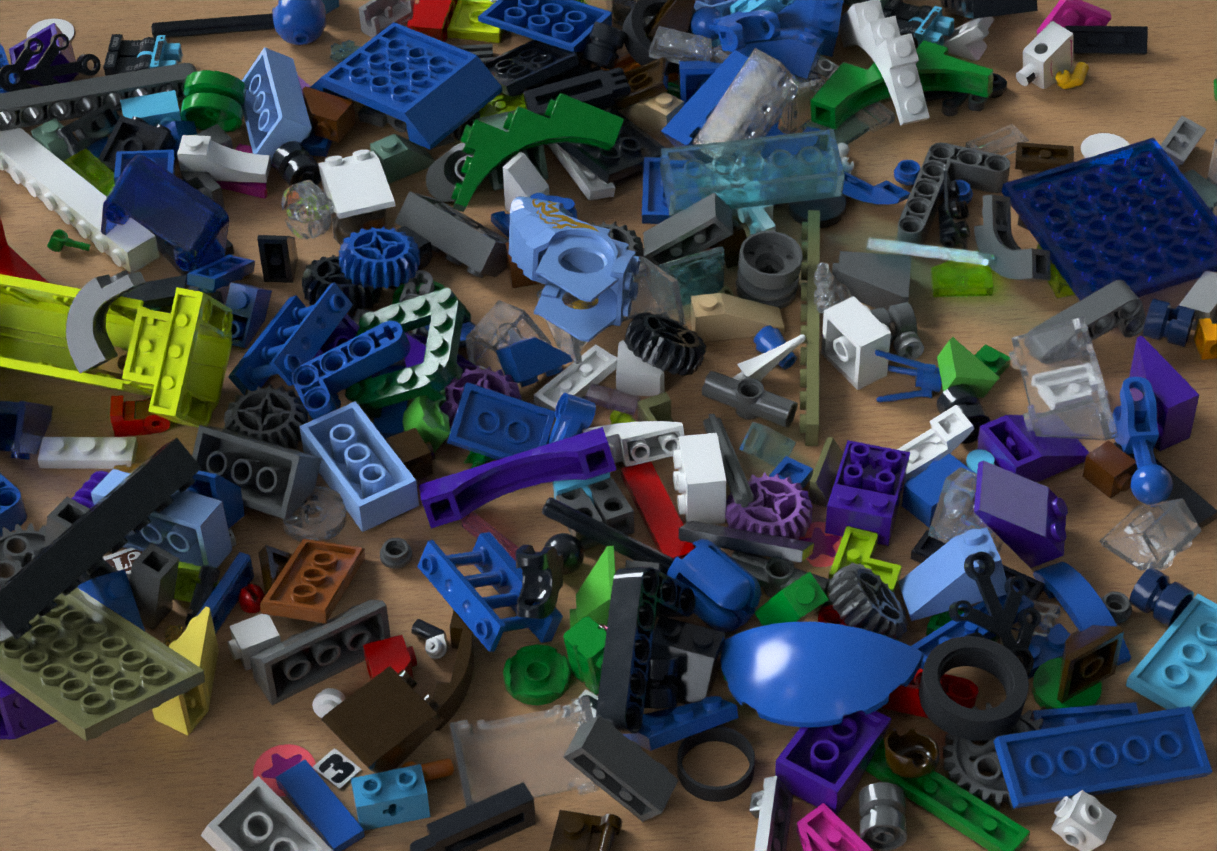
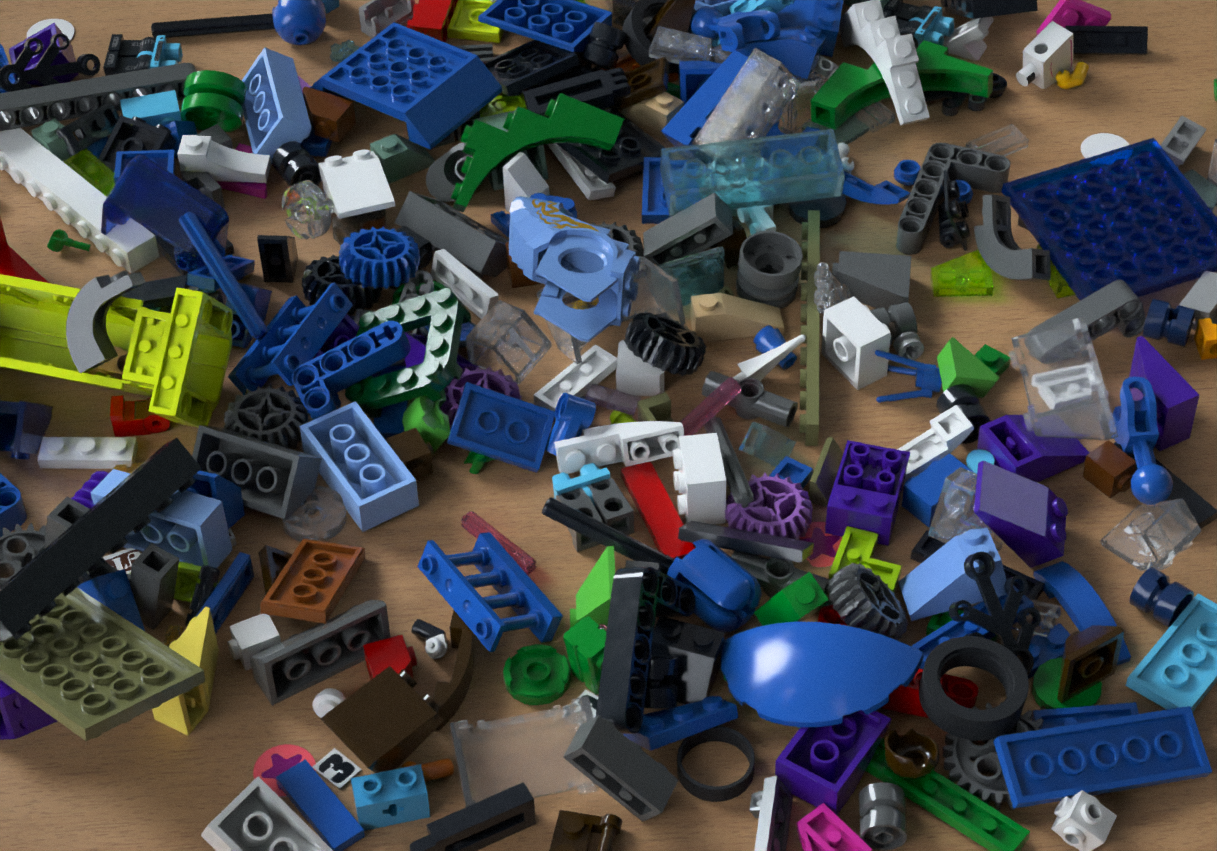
(223, 275): none -> blue axle
(246, 601): red hinge -> none
(380, 119): dark grey plate -> none
(396, 553): dark grey plate -> none
(463, 283): none -> white plate
(530, 358): blue slope -> none
(545, 572): black piece -> none
(566, 459): dark purple arch -> none
(710, 406): none -> clear pink axle
(932, 252): clear light blue tile -> none
(1042, 156): dark brown plate -> none
(1118, 606): dark grey plate -> none

